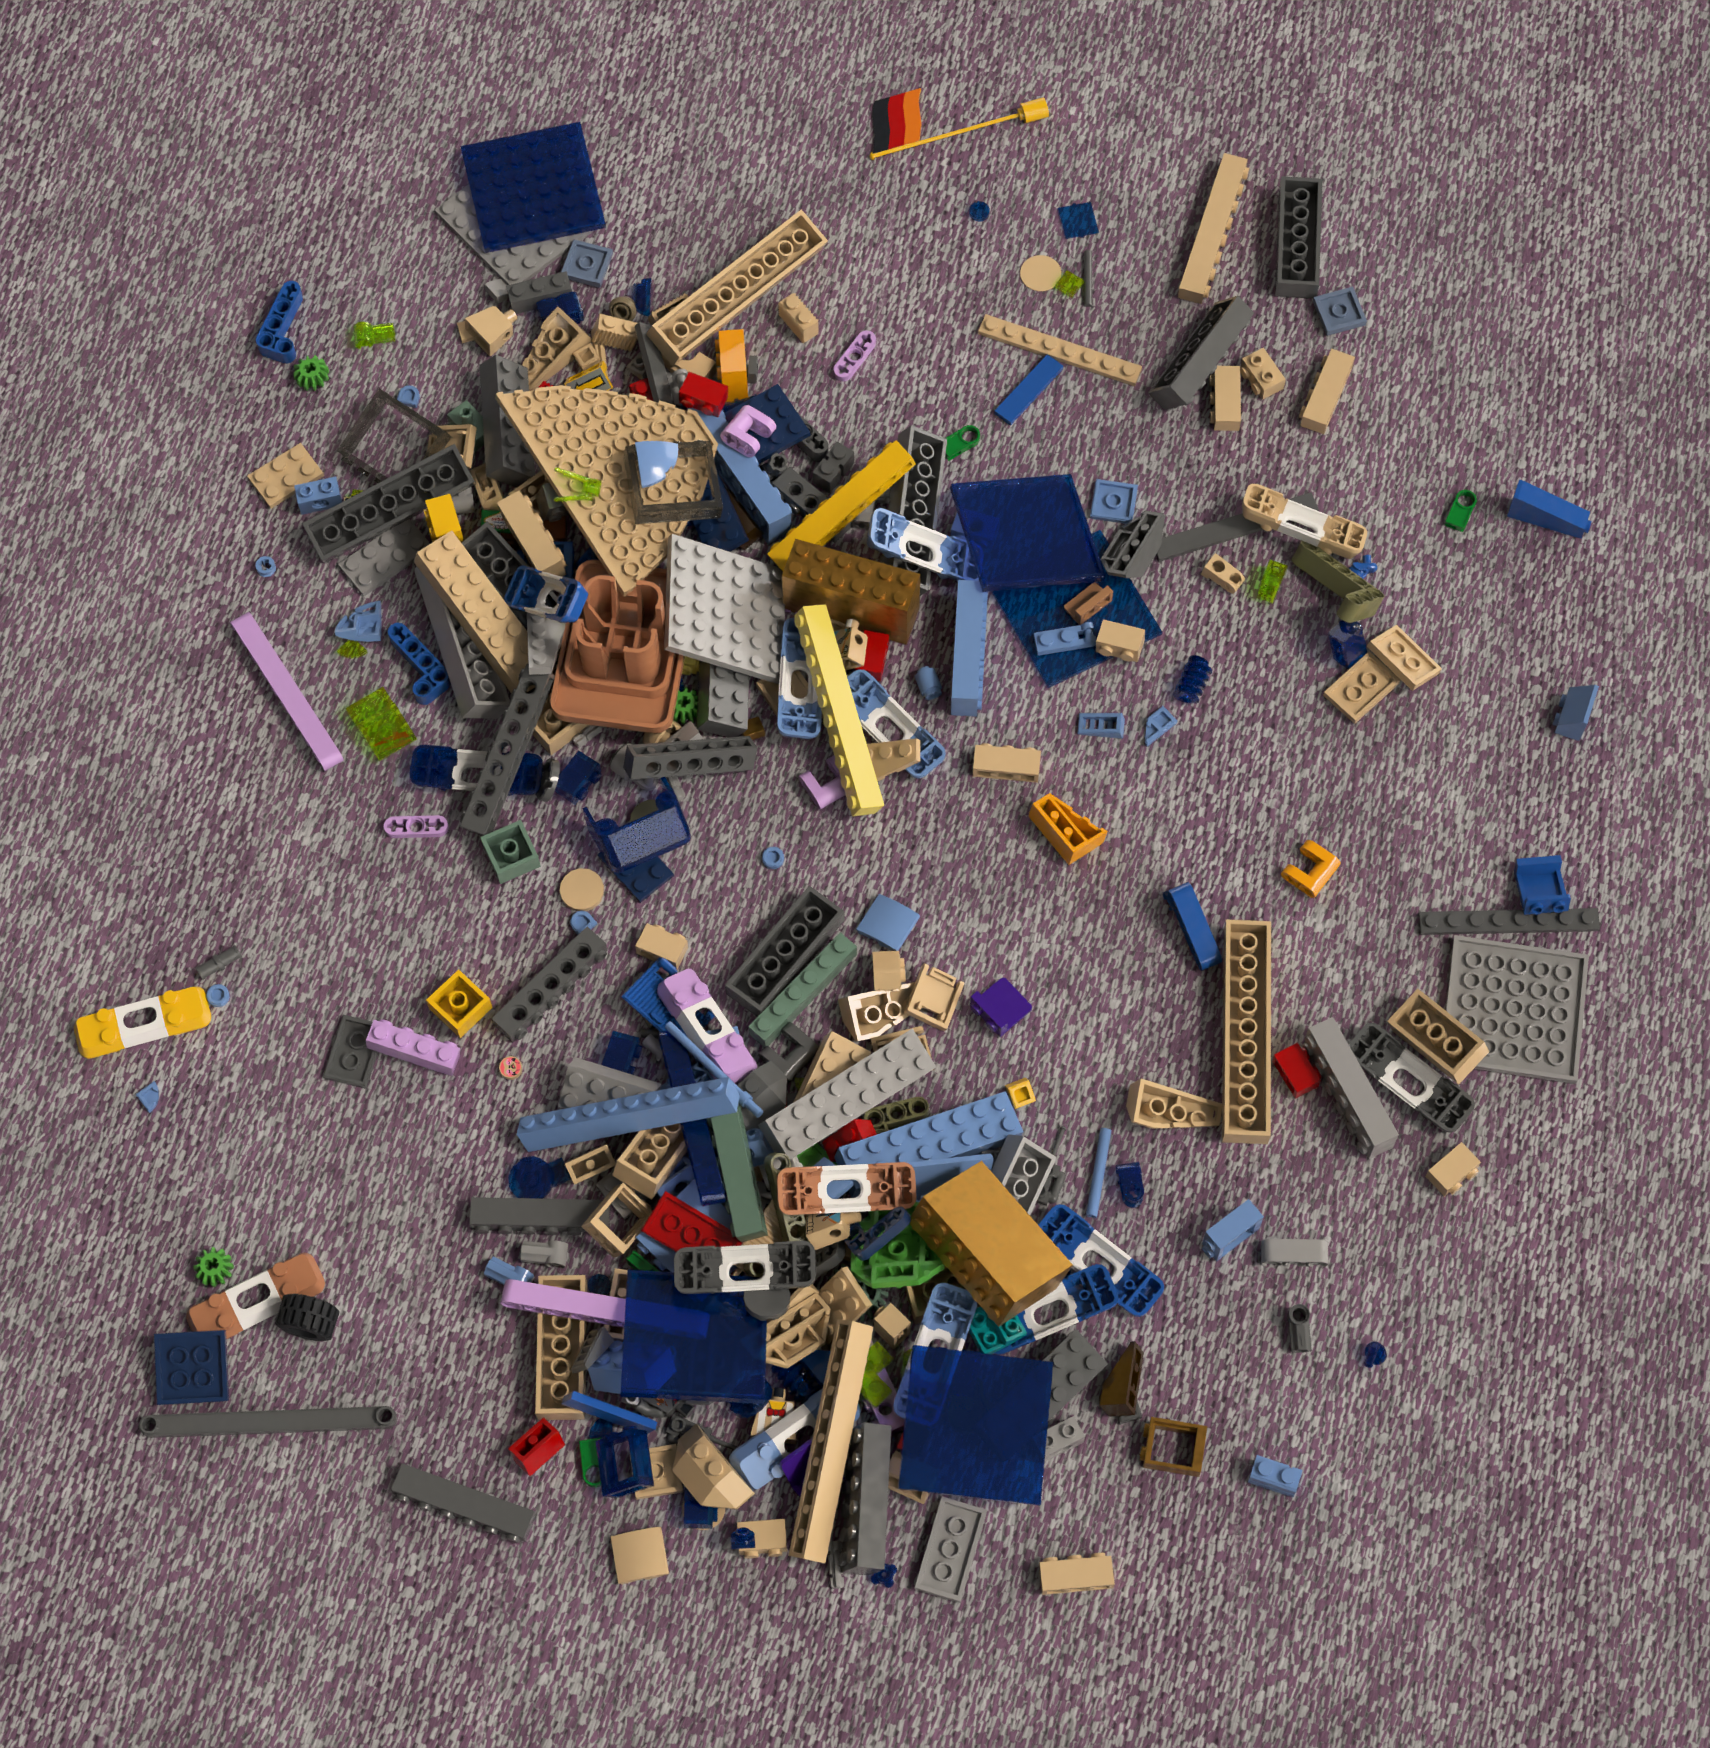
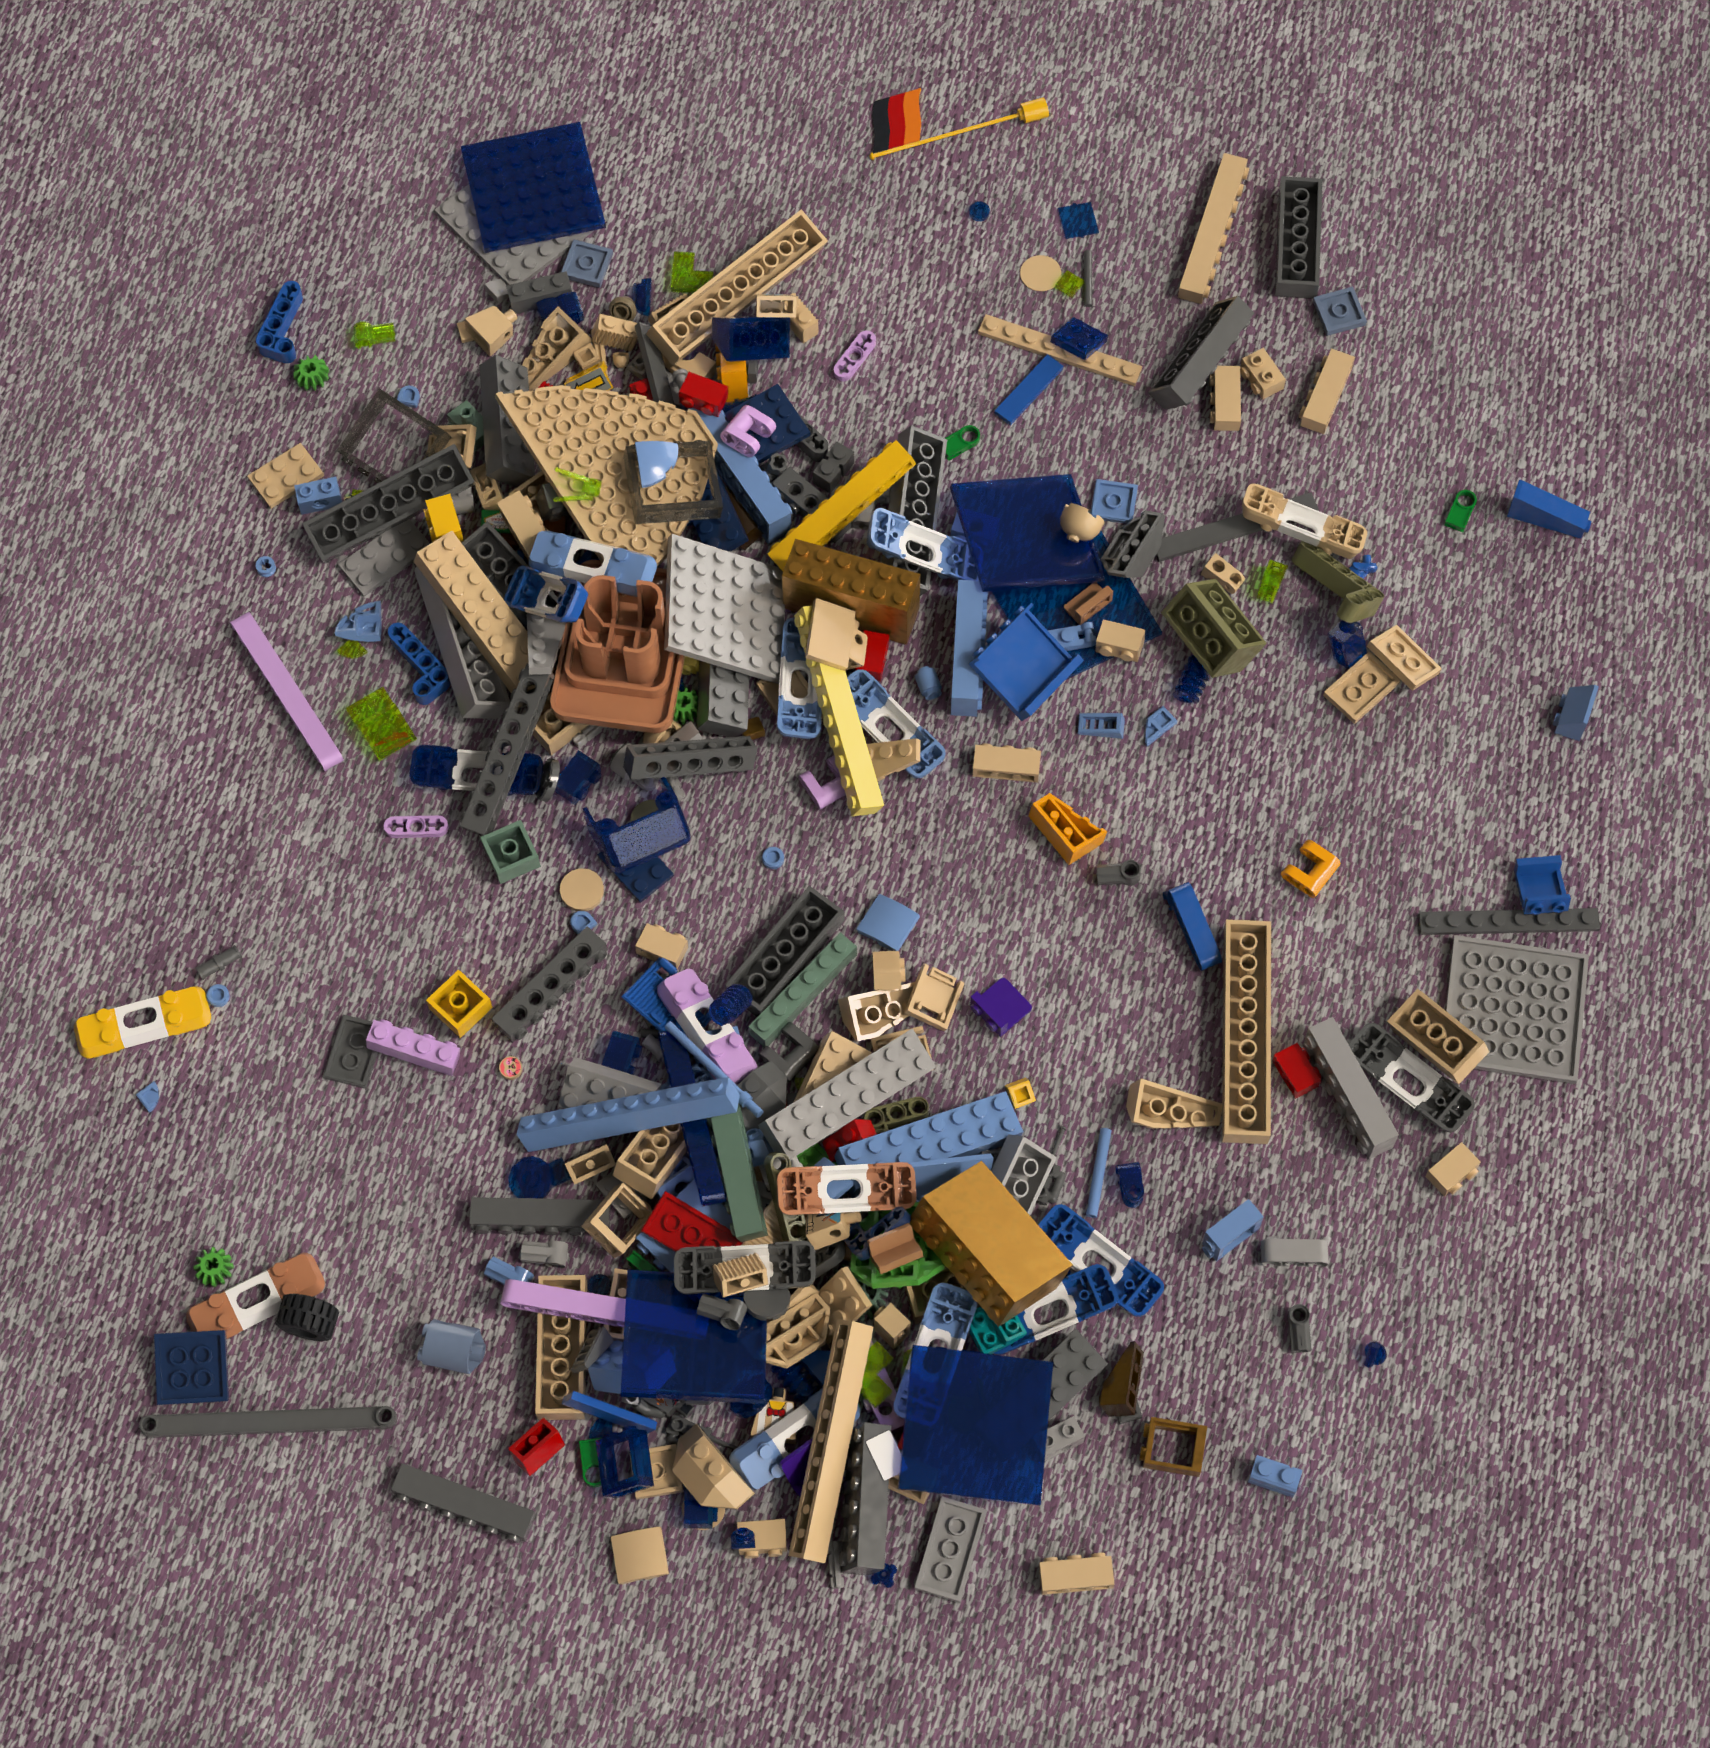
(451, 1346): none -> sand blue cylinder
(555, 554): none -> medium blue piece
(620, 359): none -> tan hinge
(684, 276): none -> clear neon green plate
(729, 1312): none -> dark grey piece
(730, 1004): none -> clear blue piece
(740, 1275): none -> tan brick
(752, 337): none -> clear blue slope
(775, 305): none -> tan torso
(830, 634): none -> tan tile
(885, 1454): none -> white sticker
(894, 1248): none -> medium nougat panel
(1023, 663): none -> blue panel
(1079, 338): none -> clear blue plate
(1079, 523): none -> tan cylinder
(1115, 873): none -> dark grey piece
(1213, 627): none -> olive brick

